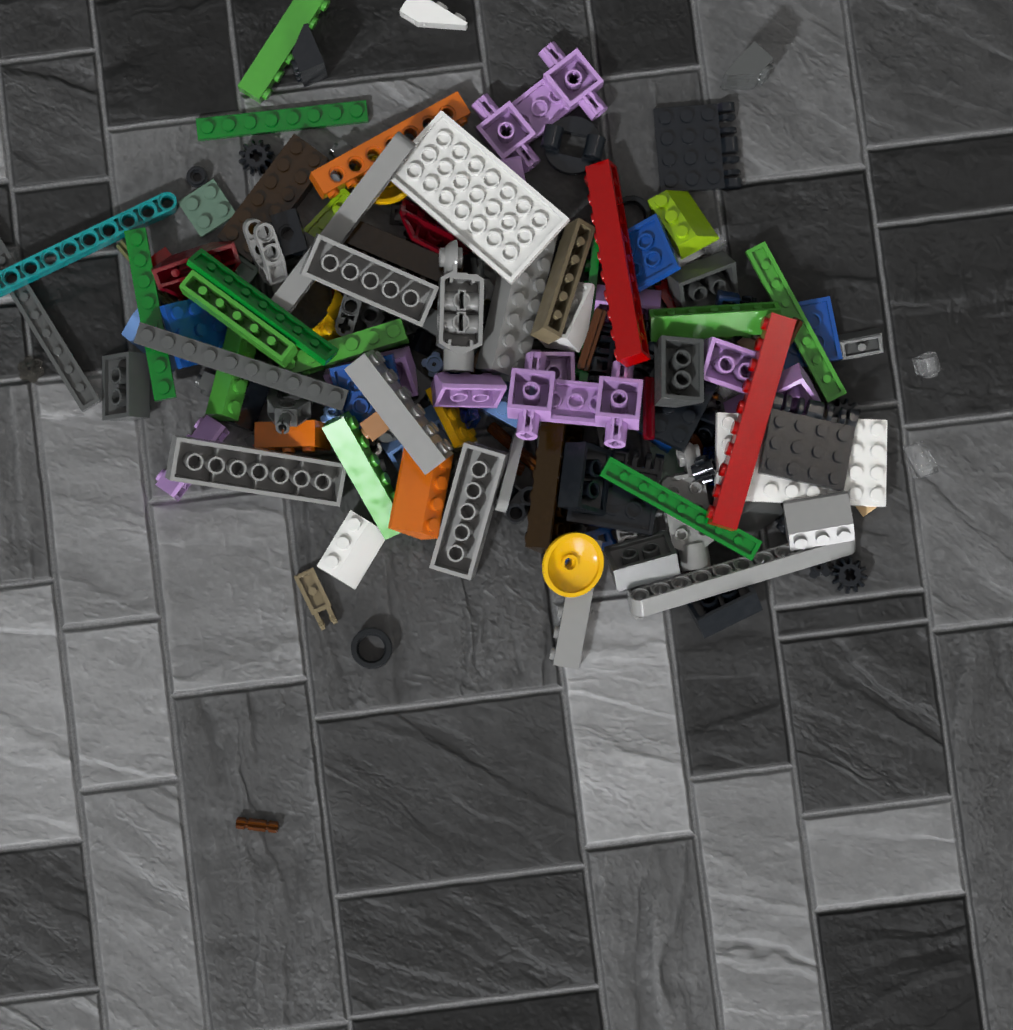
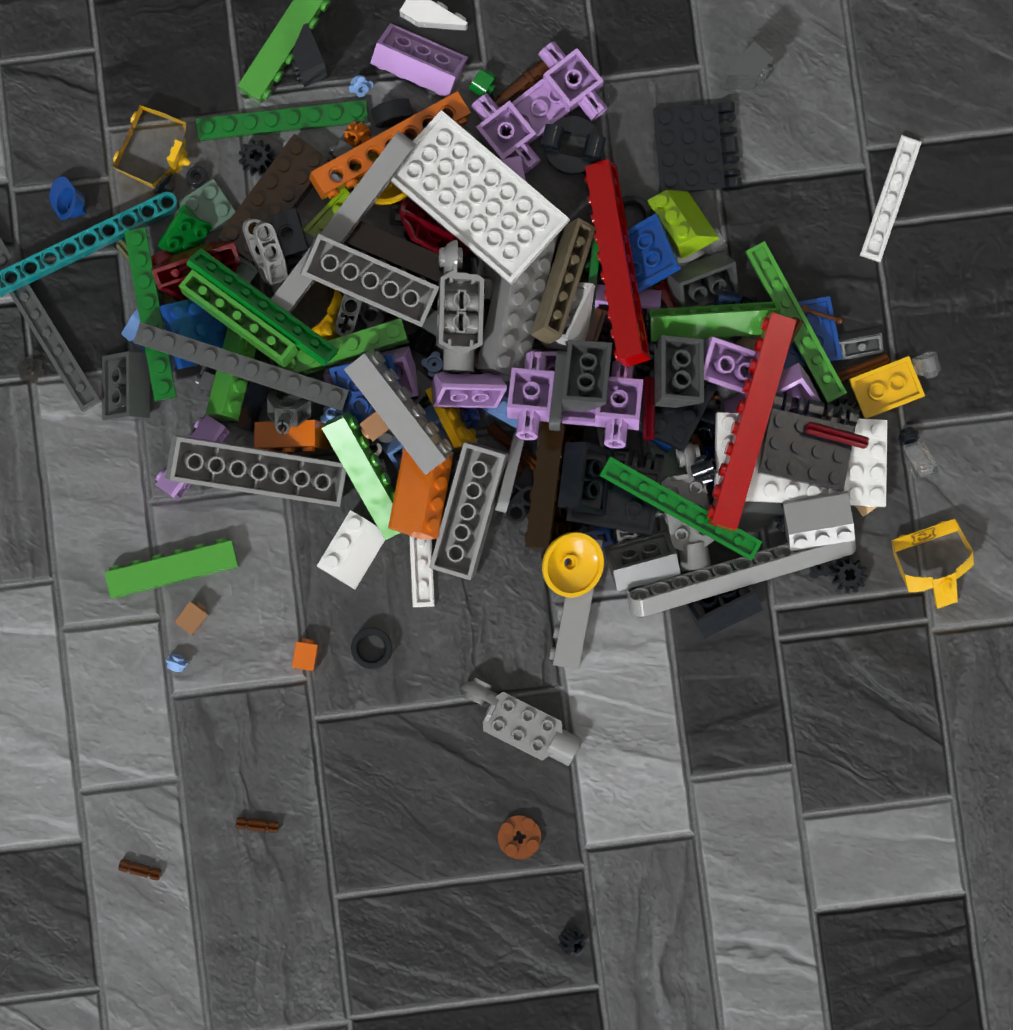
(66, 199): none -> blue piece
(140, 869): none -> reddish brown axle
(164, 184): none -> black plant
(171, 569): none -> bright green brick
(176, 662): none -> light blue plate
(178, 154): none -> yellow piece
(184, 232): none -> green bracket
(192, 617): none -> medium nougat brick
(305, 655): none -> orange brick
(314, 596): dark tan hinge -> none
(357, 134): none -> orange gear
(360, 85): none -> light blue plate
(391, 112): none -> black tyre
(418, 60): none -> lavender slope
(421, 573): none -> white tile
(483, 83): none -> green plate
(523, 724): none -> light grey brick
(525, 826): none -> dark orange plate
(526, 80): none -> reddish brown pin
(556, 409): none -> dark grey beam
(571, 940): none -> black gear
(586, 375): none -> dark grey slope
(837, 435): none -> dark red axle
(839, 320): none -> reddish brown hinge
(863, 367): none -> reddish brown axle
(886, 388): none -> yellow plate
(890, 198): none -> white tile
(908, 436): none -> black plate
(943, 588): none -> yellow piece

